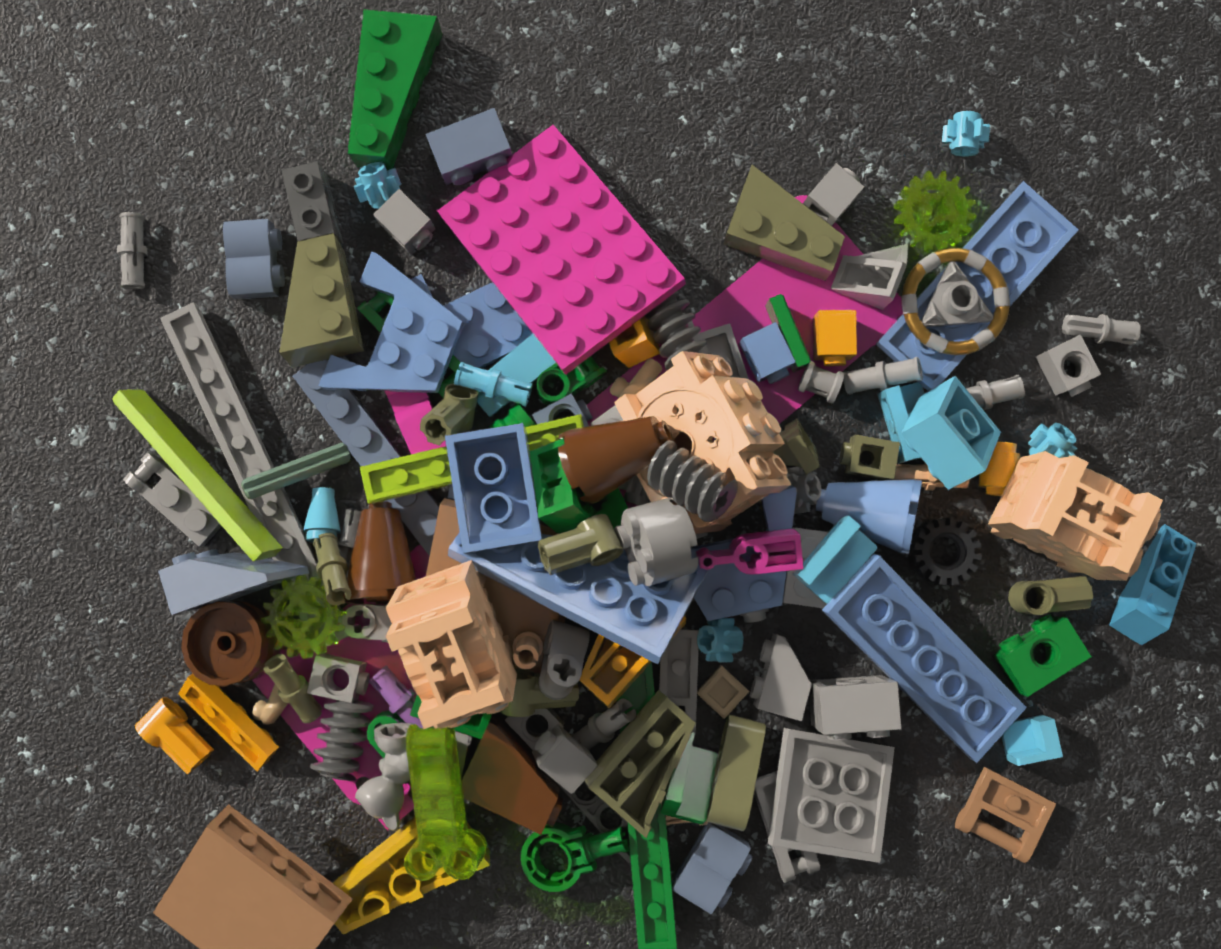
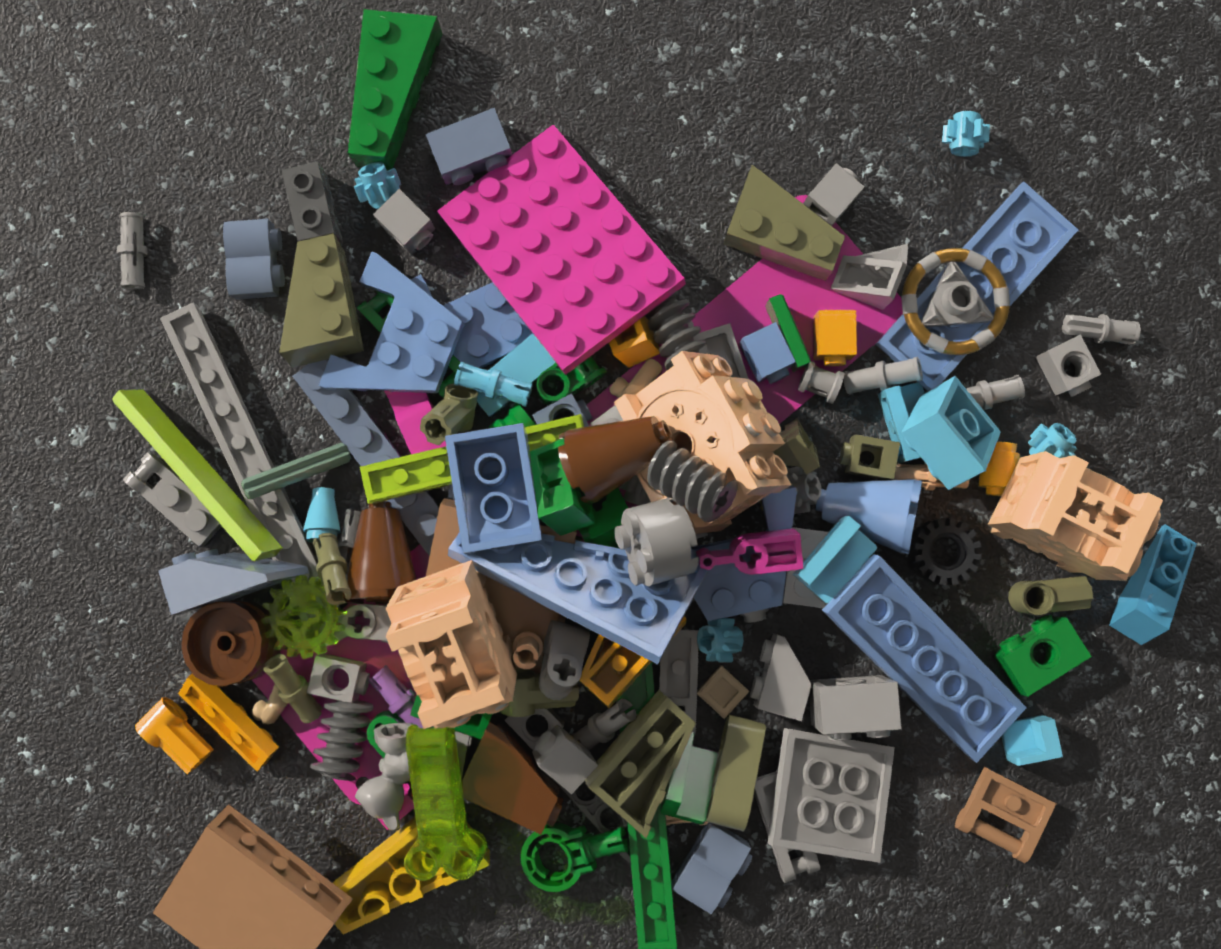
(591, 542): olive piece -> none
(947, 217): clear neon green gear -> none

